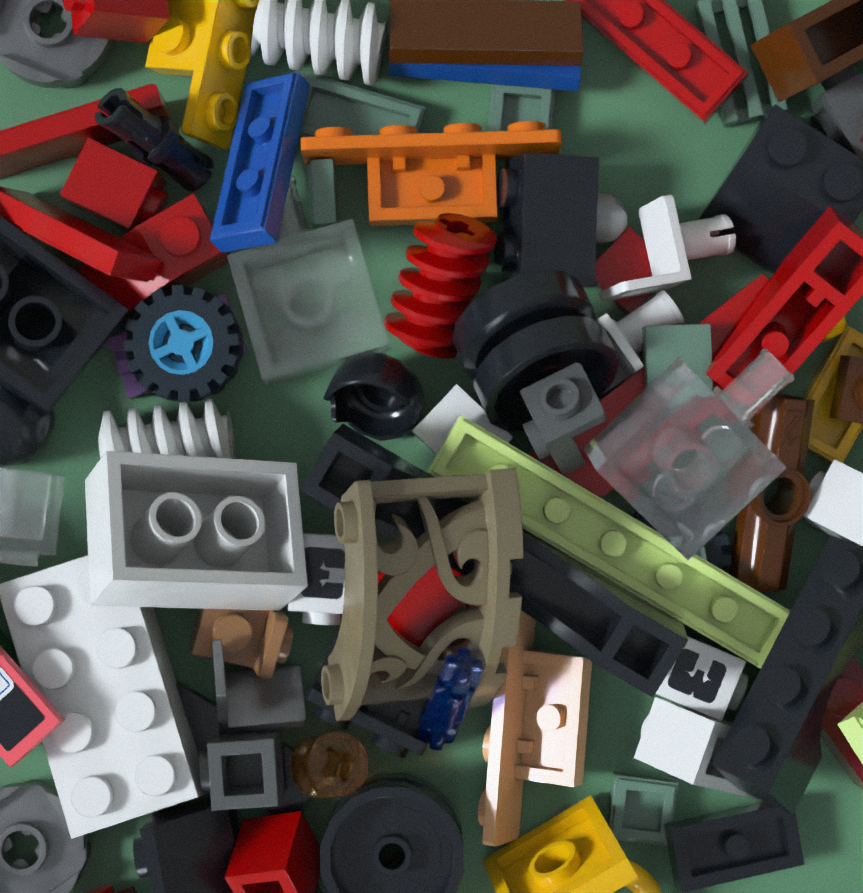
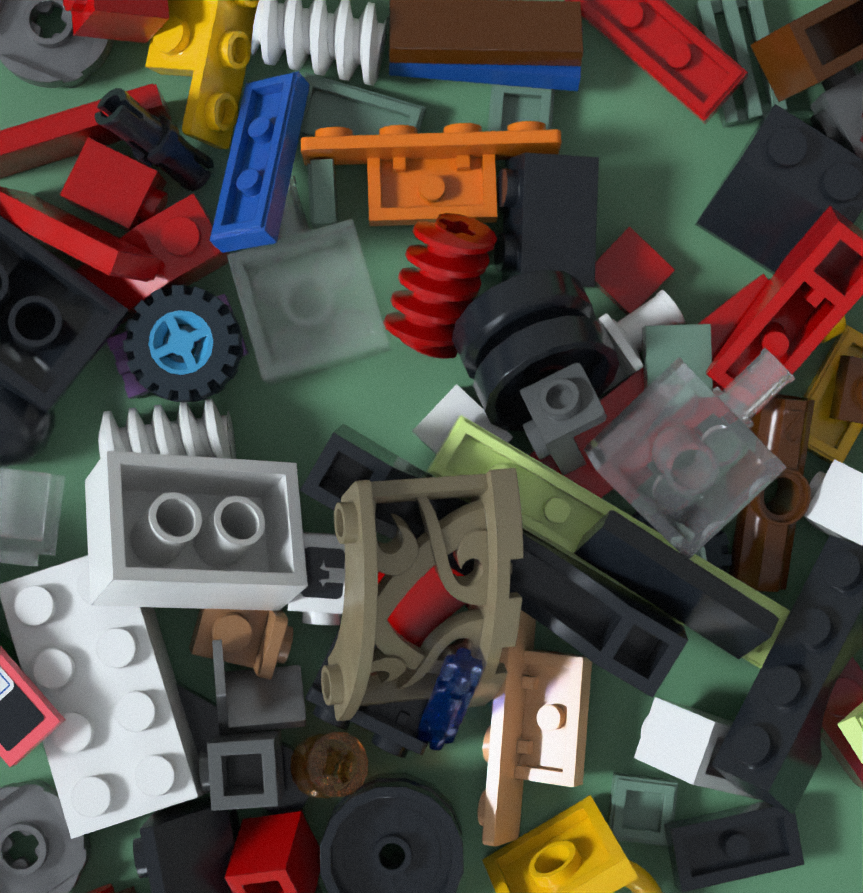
(376, 396): black hair -> none
(610, 218): light grey hinge -> none
(671, 246): white bracket -> none
(676, 585): none -> black tile
(705, 679): white brick -> none

